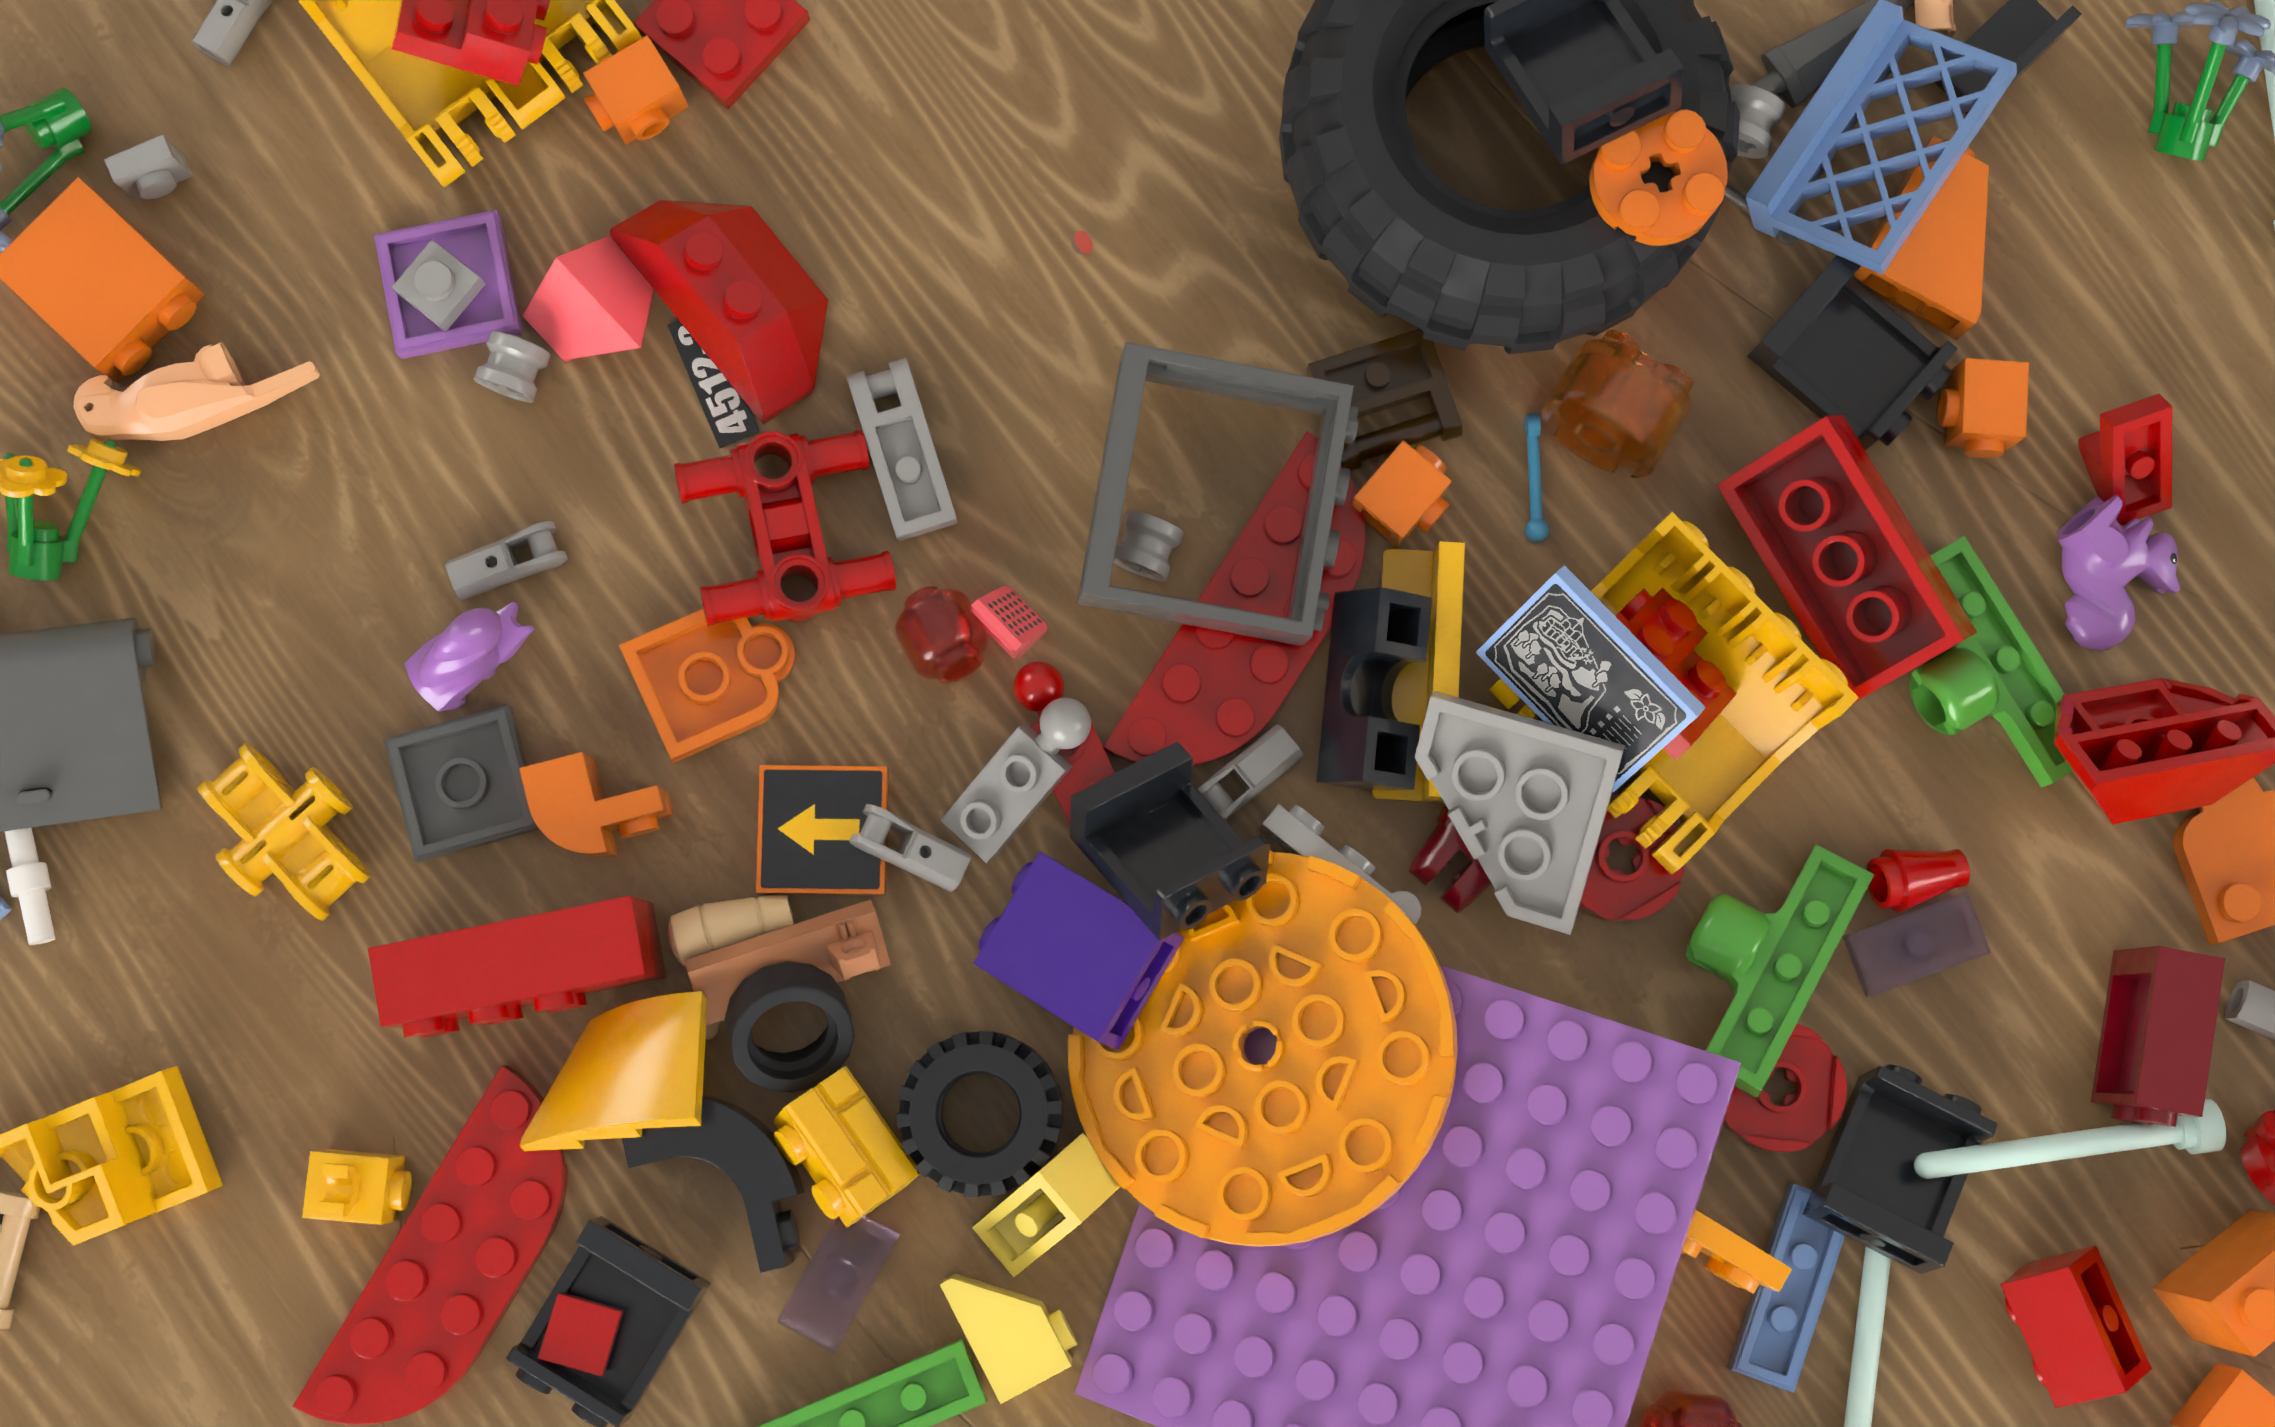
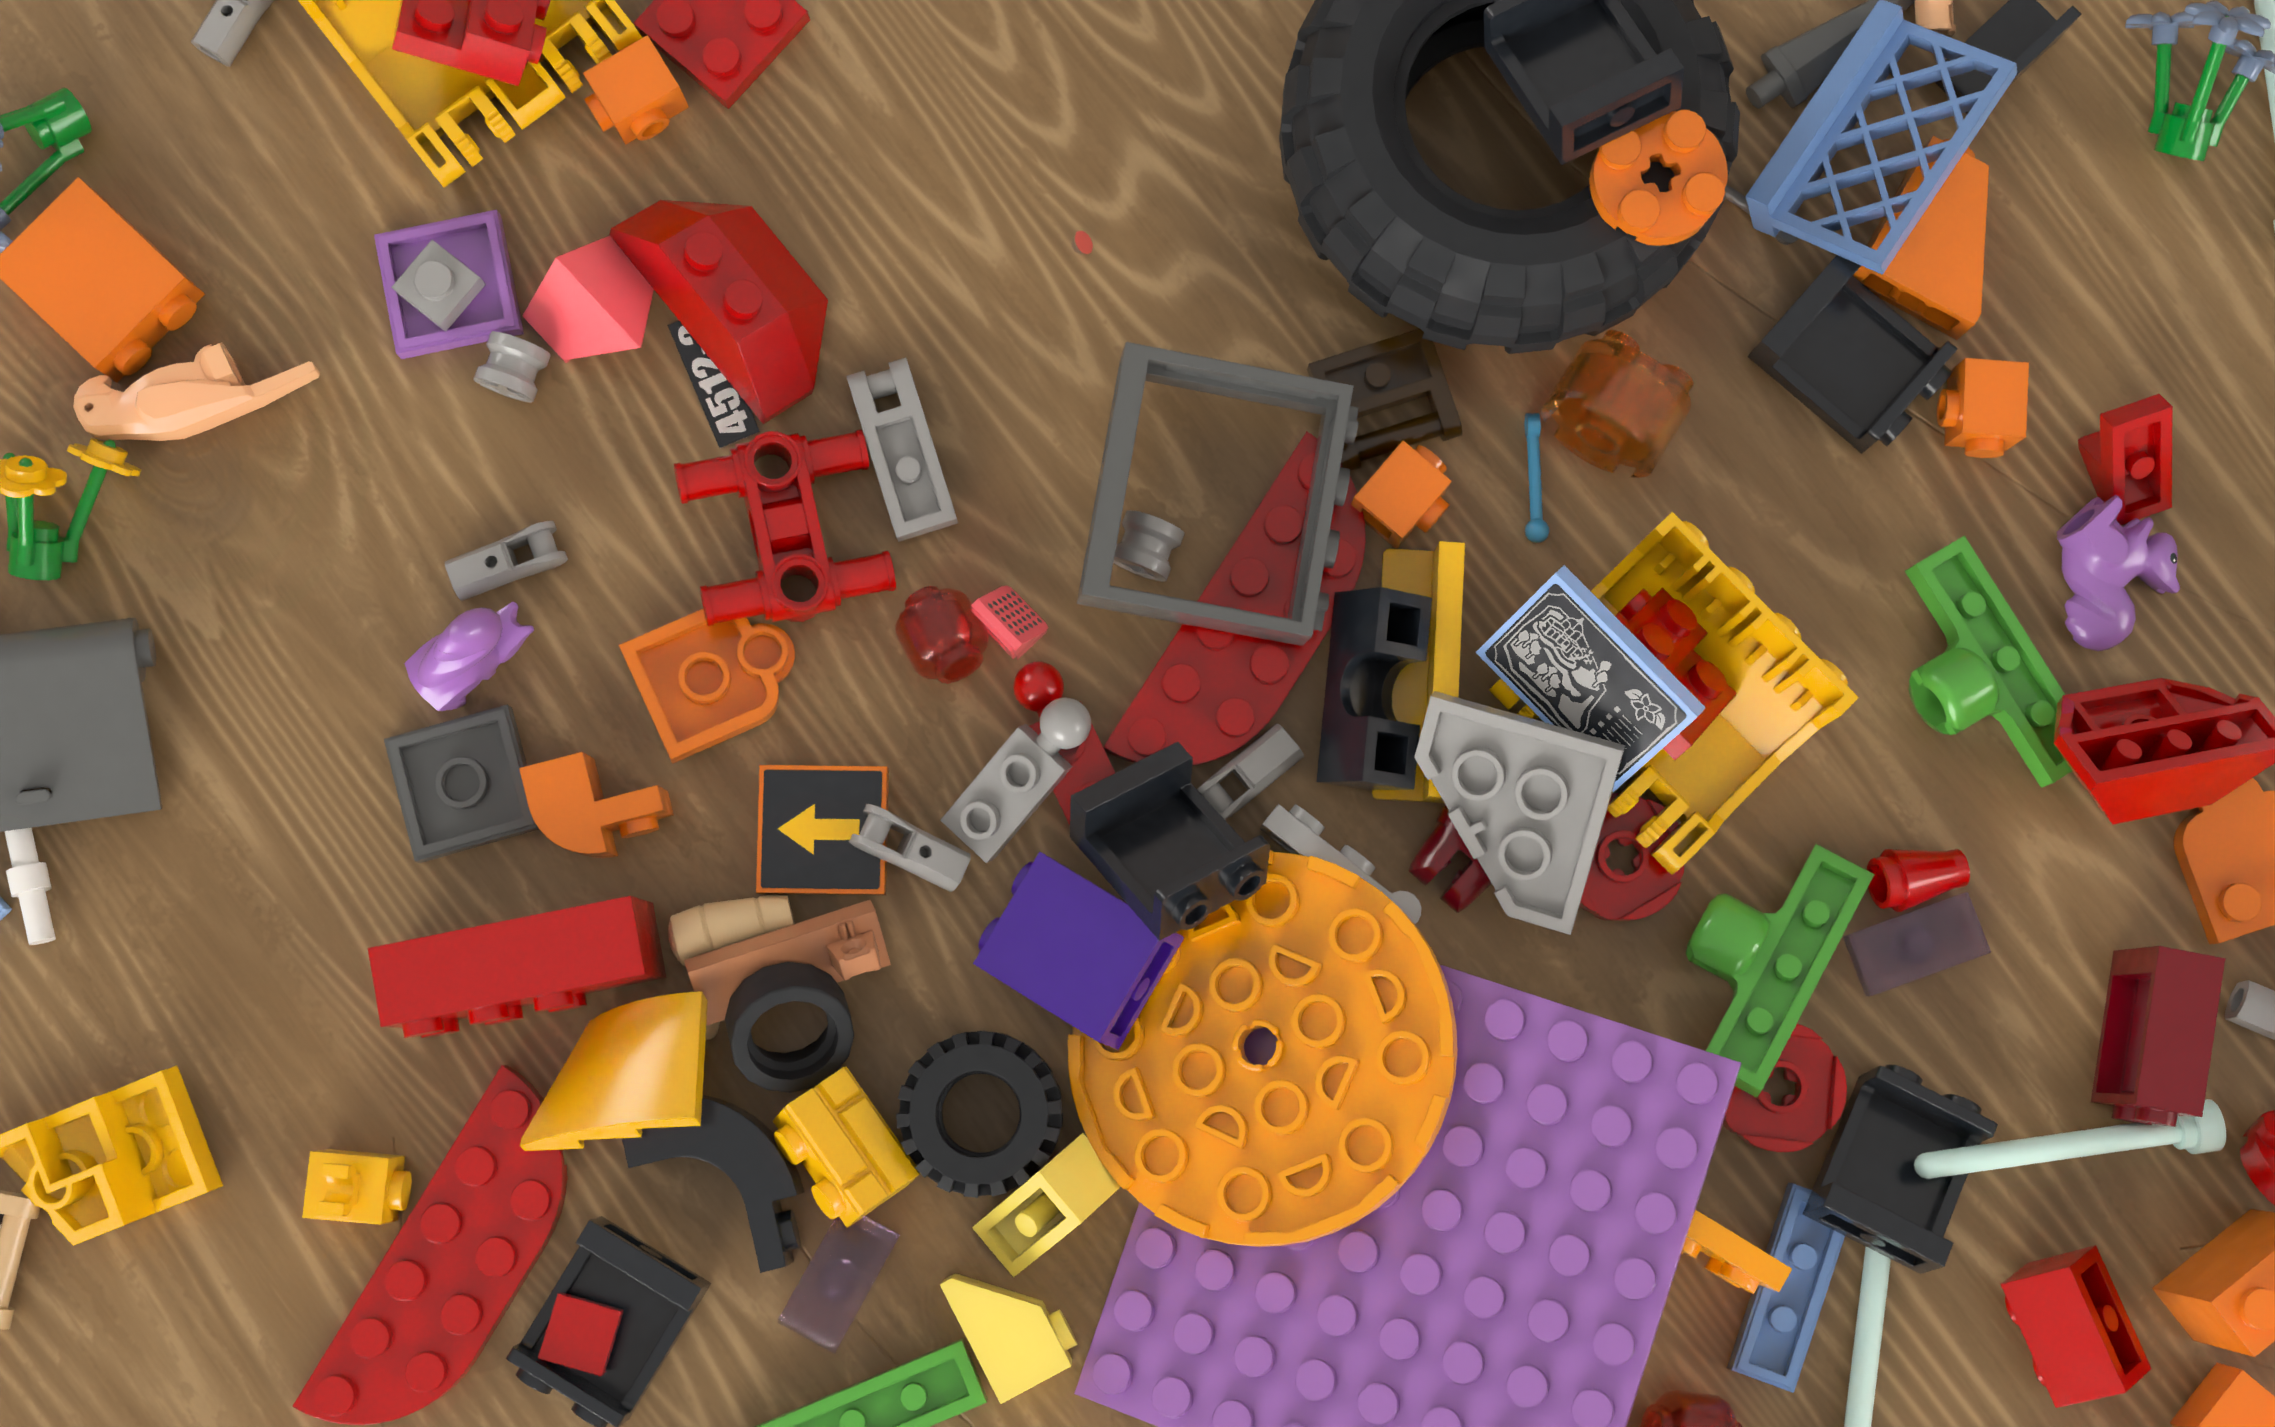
(149, 168): light grey plate -> none
(284, 832): yellow axle -> none
(1758, 114): light grey wheel -> none
(1846, 556): red brick -> none

